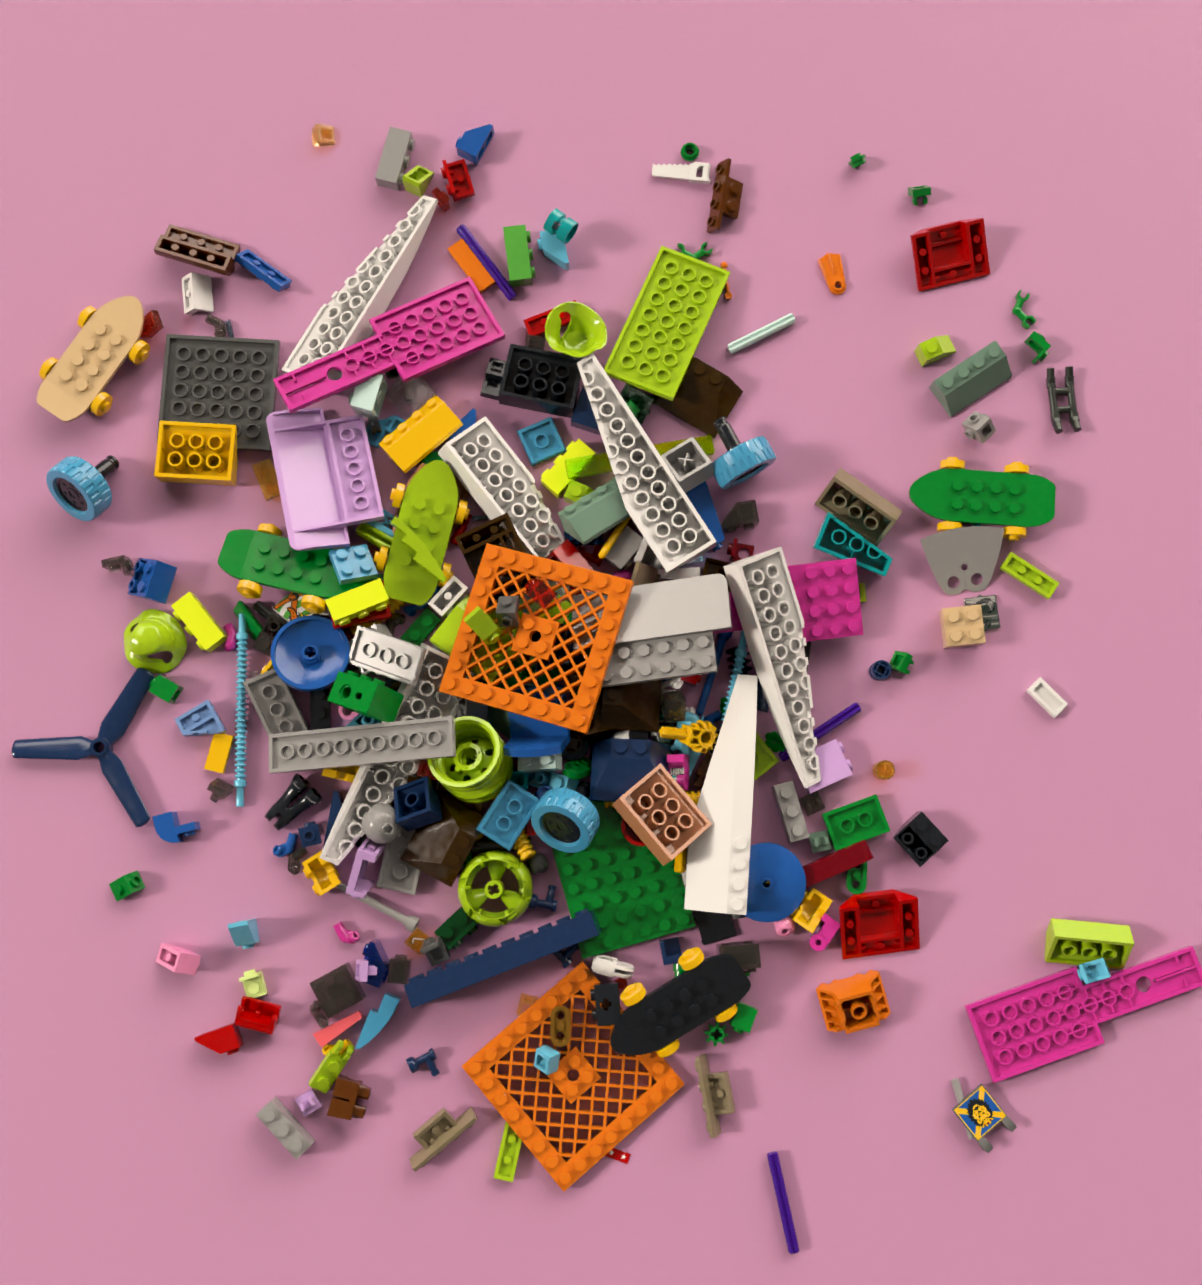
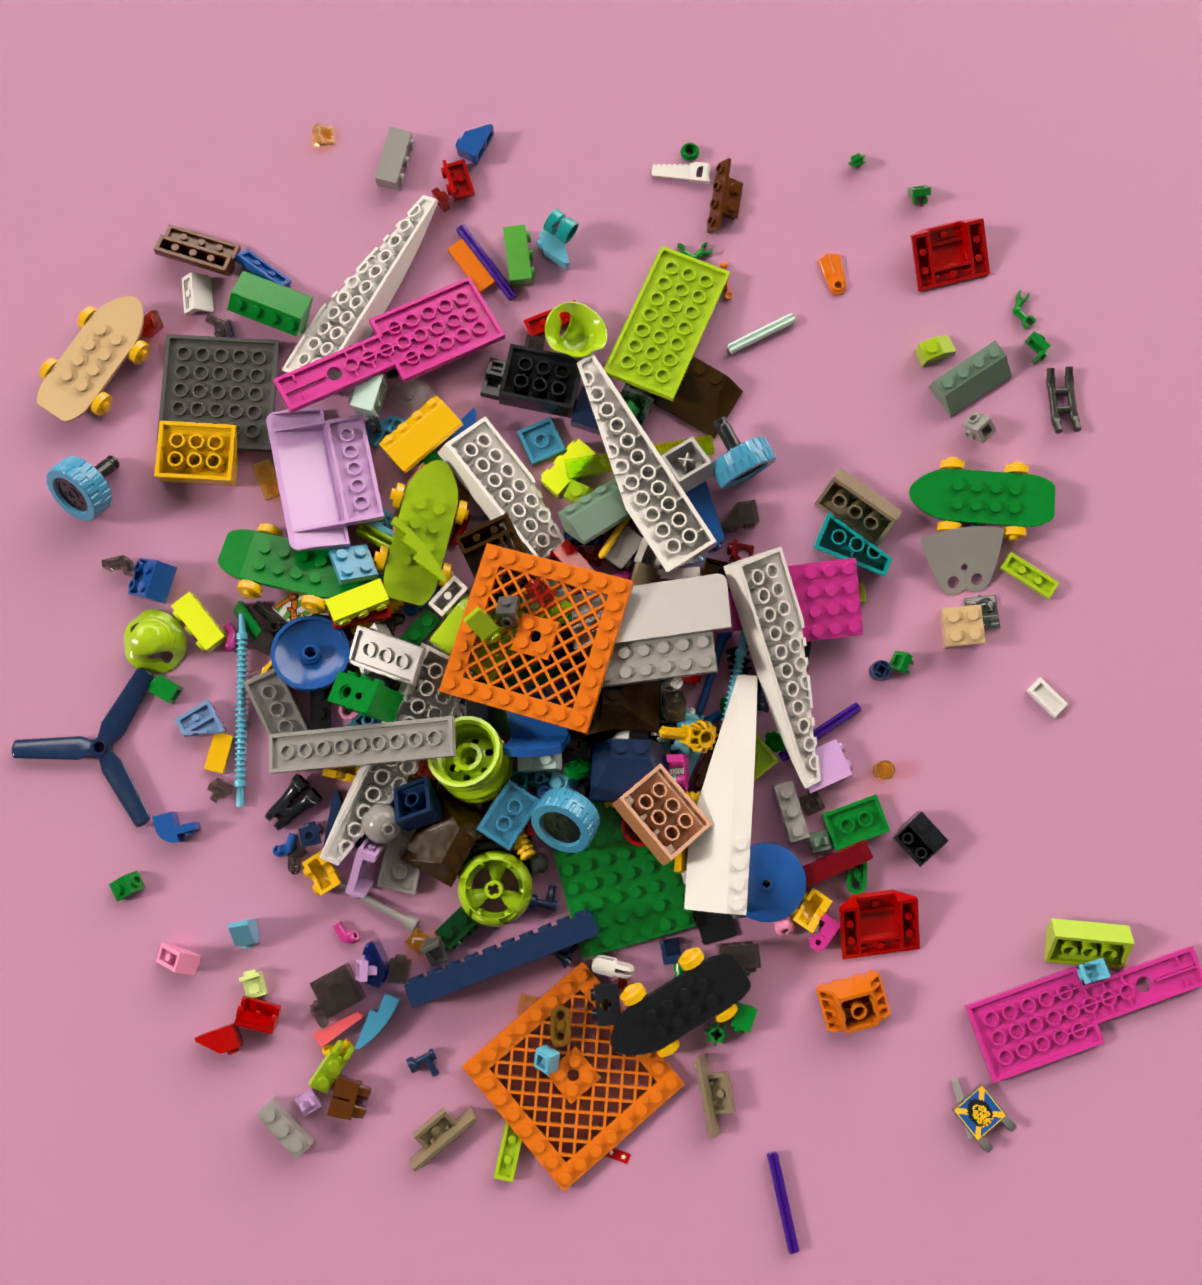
(270, 303): none -> slope
(417, 180): lime slope -> none

